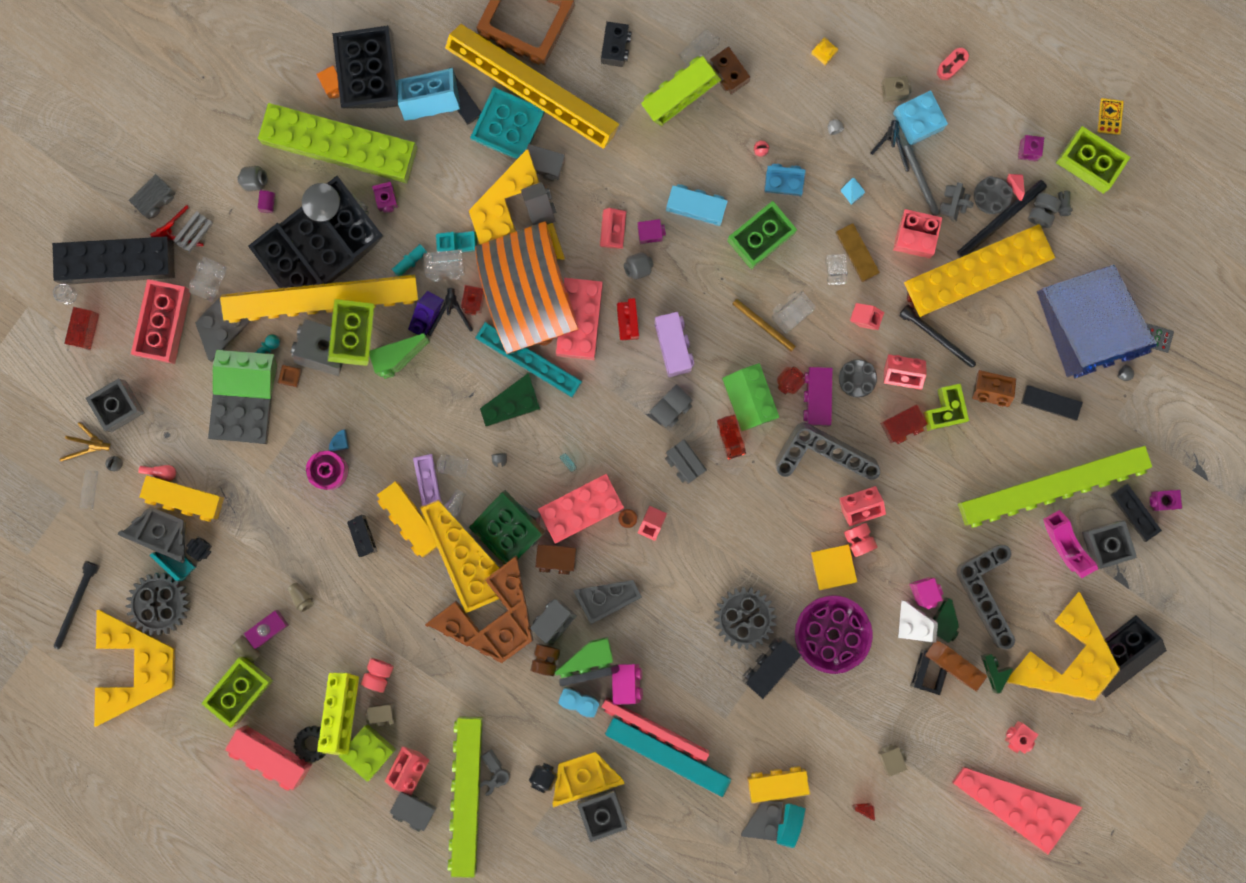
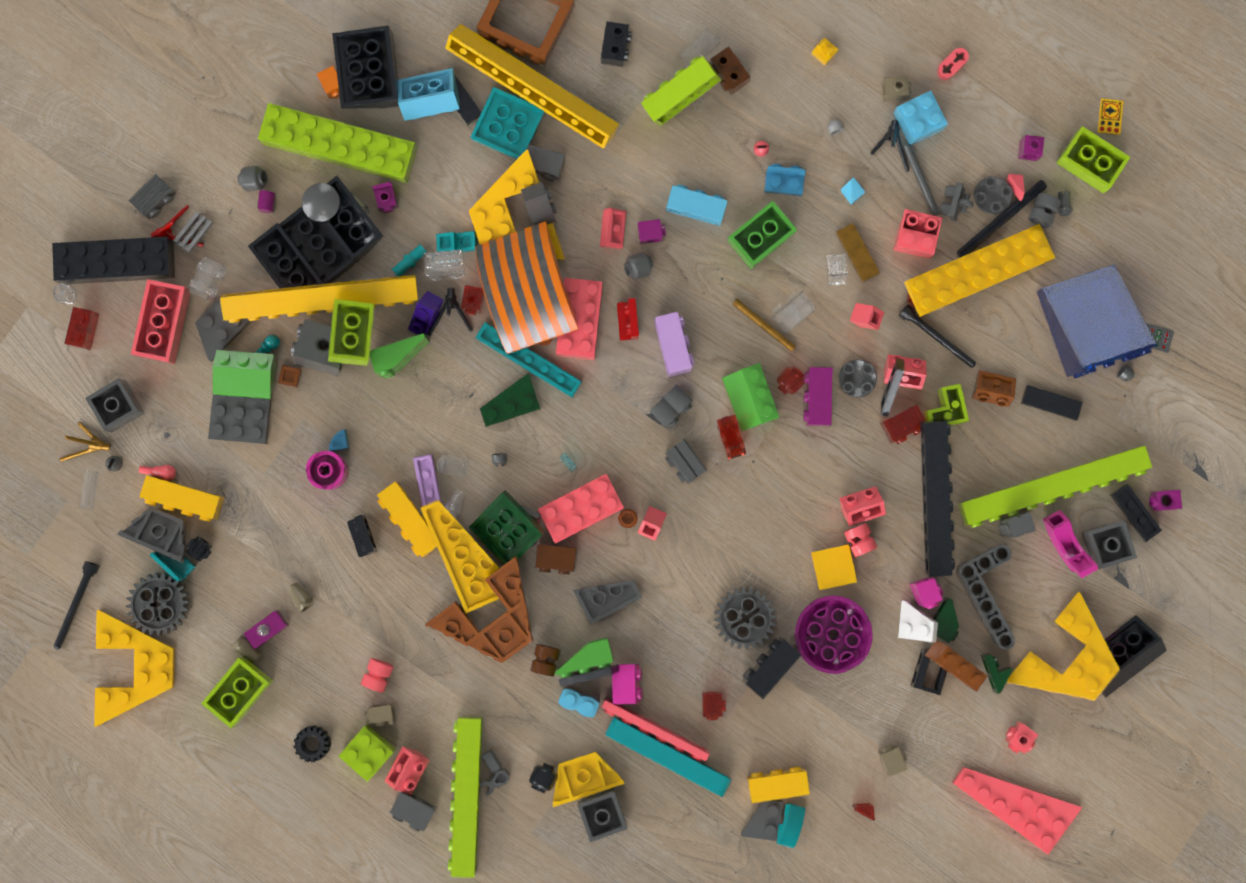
(268, 757): coral brick -> none
(338, 713): neon yellow brick -> none
(553, 621): dark grey brick -> none
(713, 705): none -> clear red brick
(831, 443): dark grey beam -> none
(892, 387): none -> tile
(936, 497): none -> black brick
(1017, 525): none -> dark grey brick

